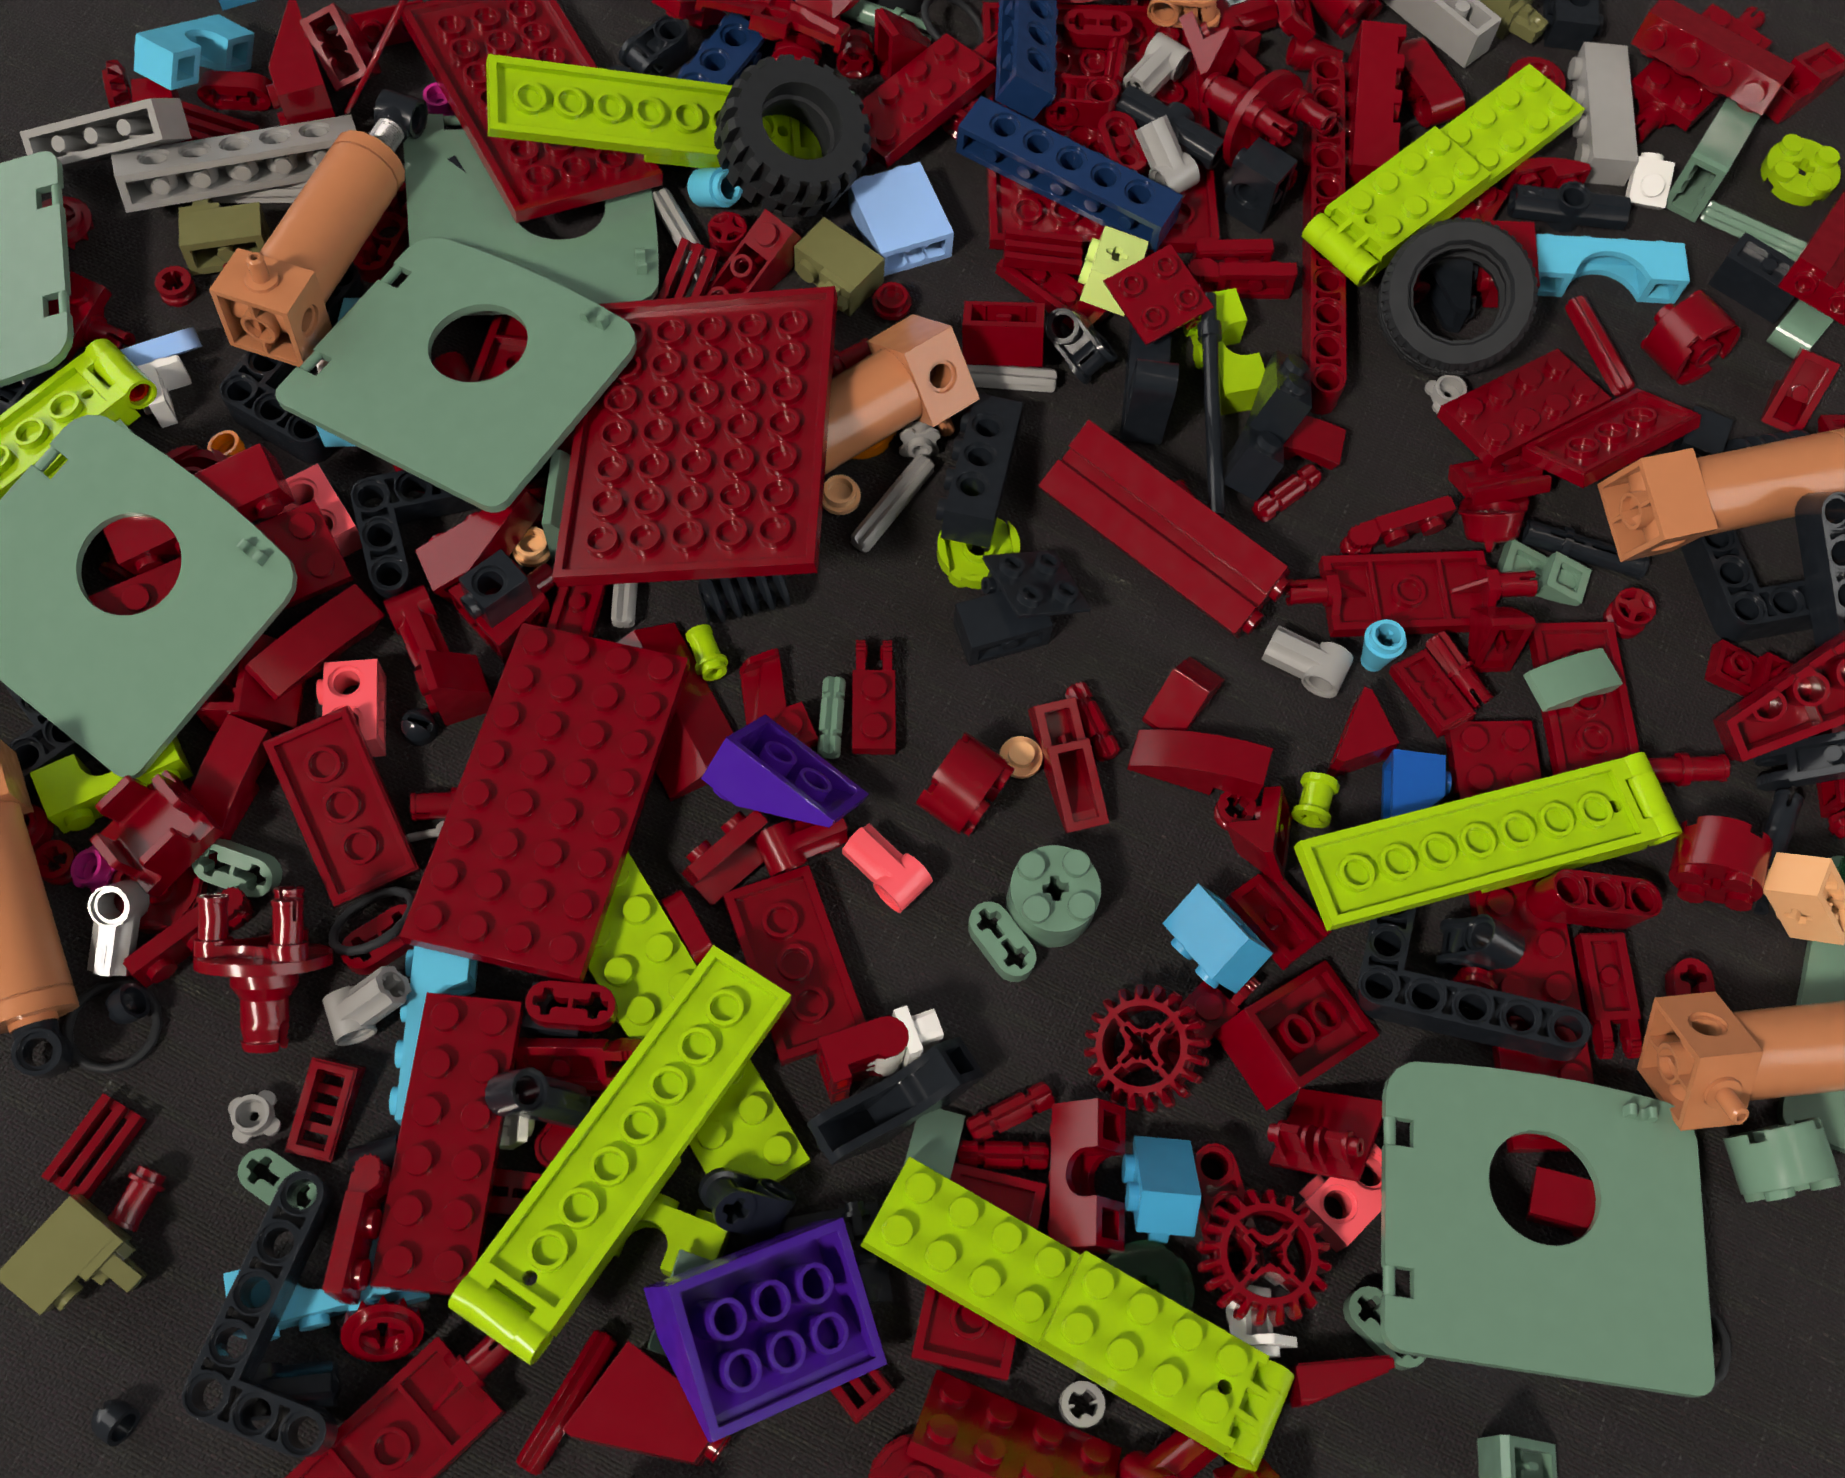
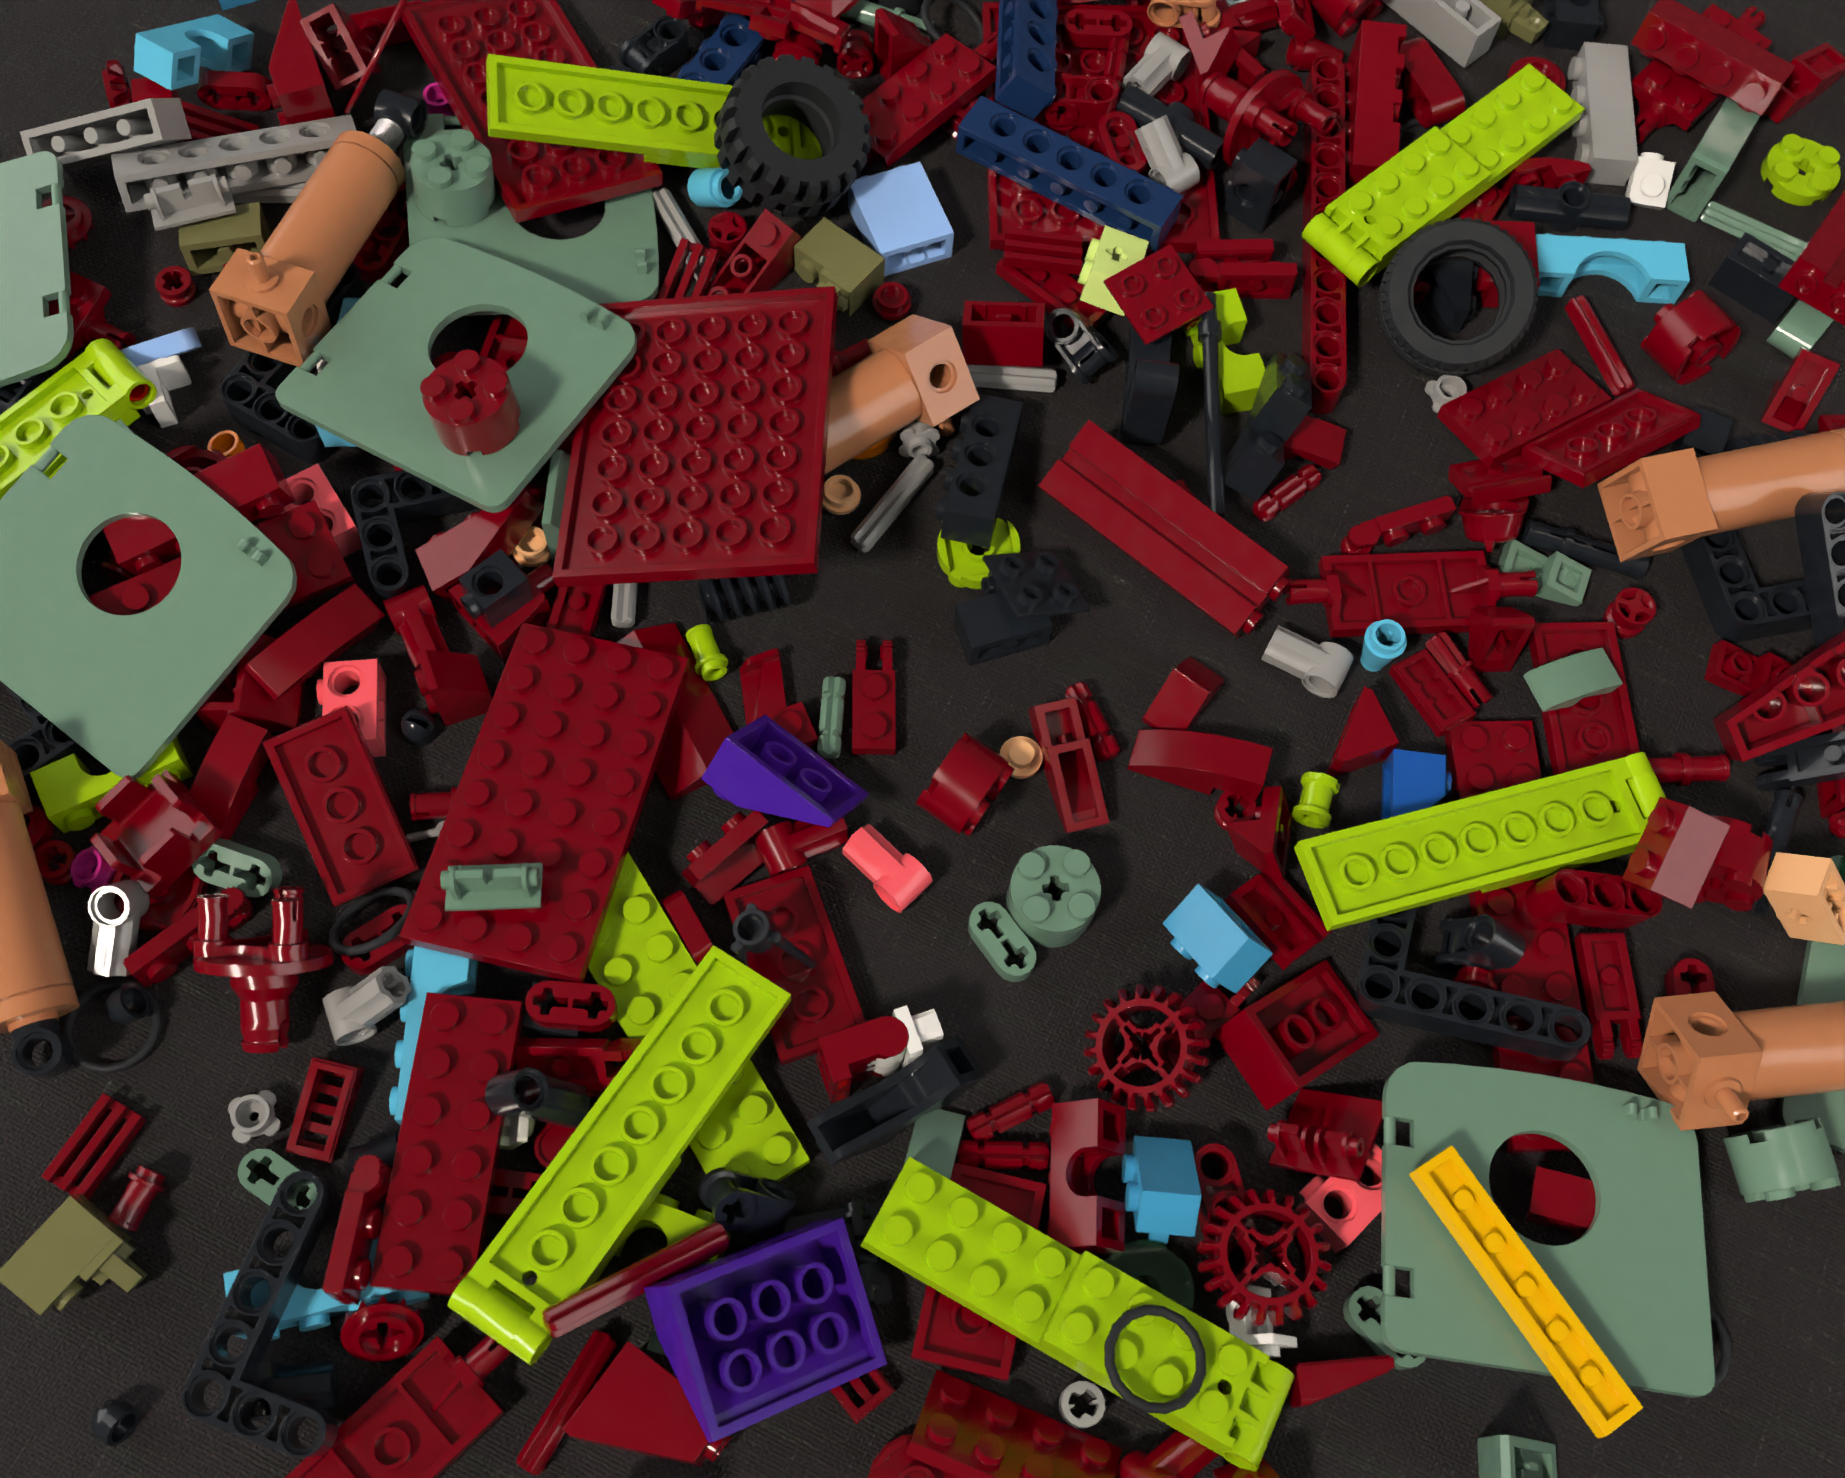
(207, 199): none -> light grey hinge
(453, 178): none -> sand green brick
(471, 404): none -> dark red brick
(492, 886): none -> sand green hinge
(630, 1281): none -> dark red axle
(758, 934): none -> black plant
(1122, 1389): none -> black piece
(1526, 1293): none -> yellow plate
(1675, 852): none -> brick

